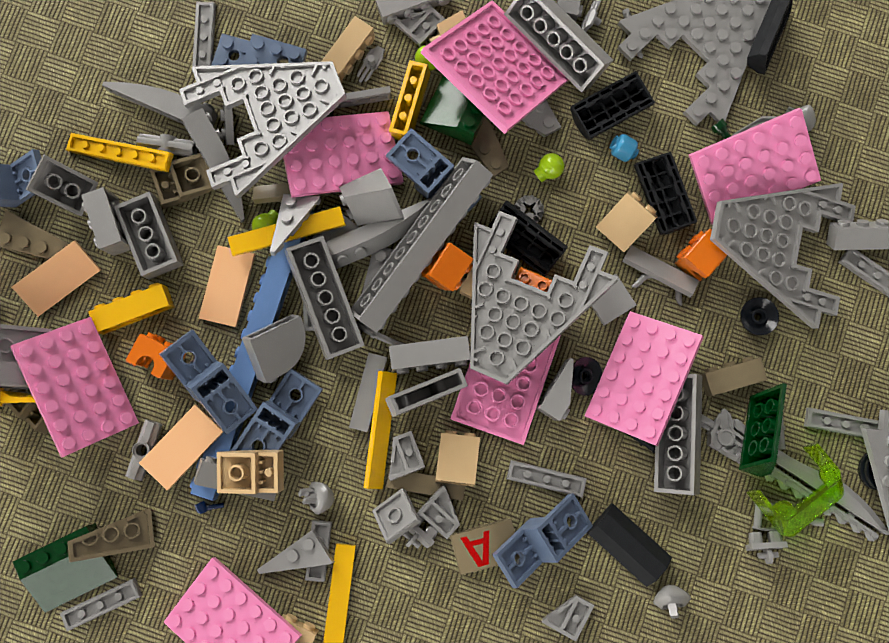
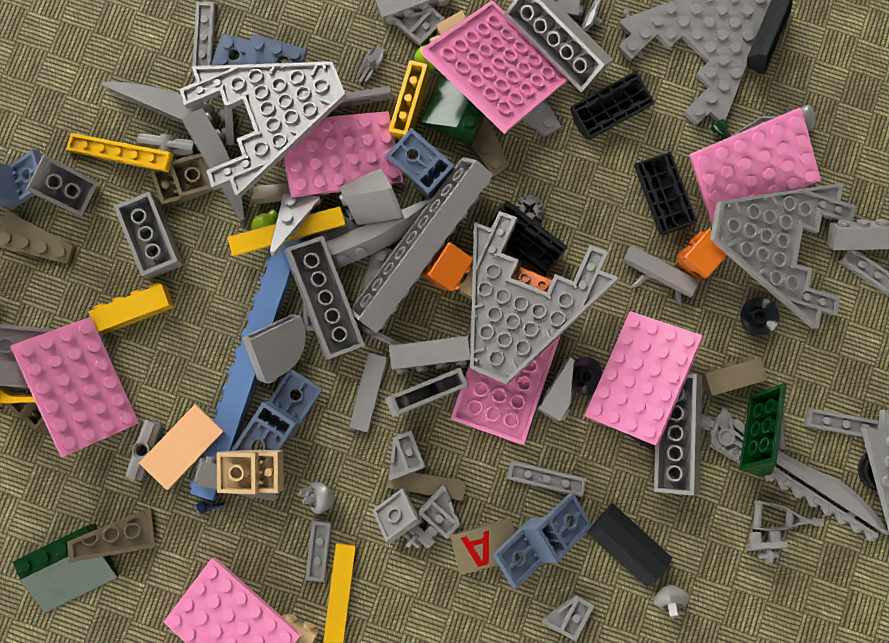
(56, 278): light nougat tile -> none
(101, 604): light grey tile -> none
(104, 221): light grey brick -> none
(147, 350): orange piece -> none
(208, 381): sand blue bracket -> none
(226, 287): light nougat tile -> none
(304, 553): light grey wing -> none
(350, 46): tan brick -> none
(380, 431): yellow tile -> none
(457, 458): tan brick -> none
(549, 167): lime piece -> none
(613, 303): light grey tile -> none
(624, 147): dark azure head -> none
(627, 220): tan brick -> none
(790, 519): clear neon green windscreen -> none

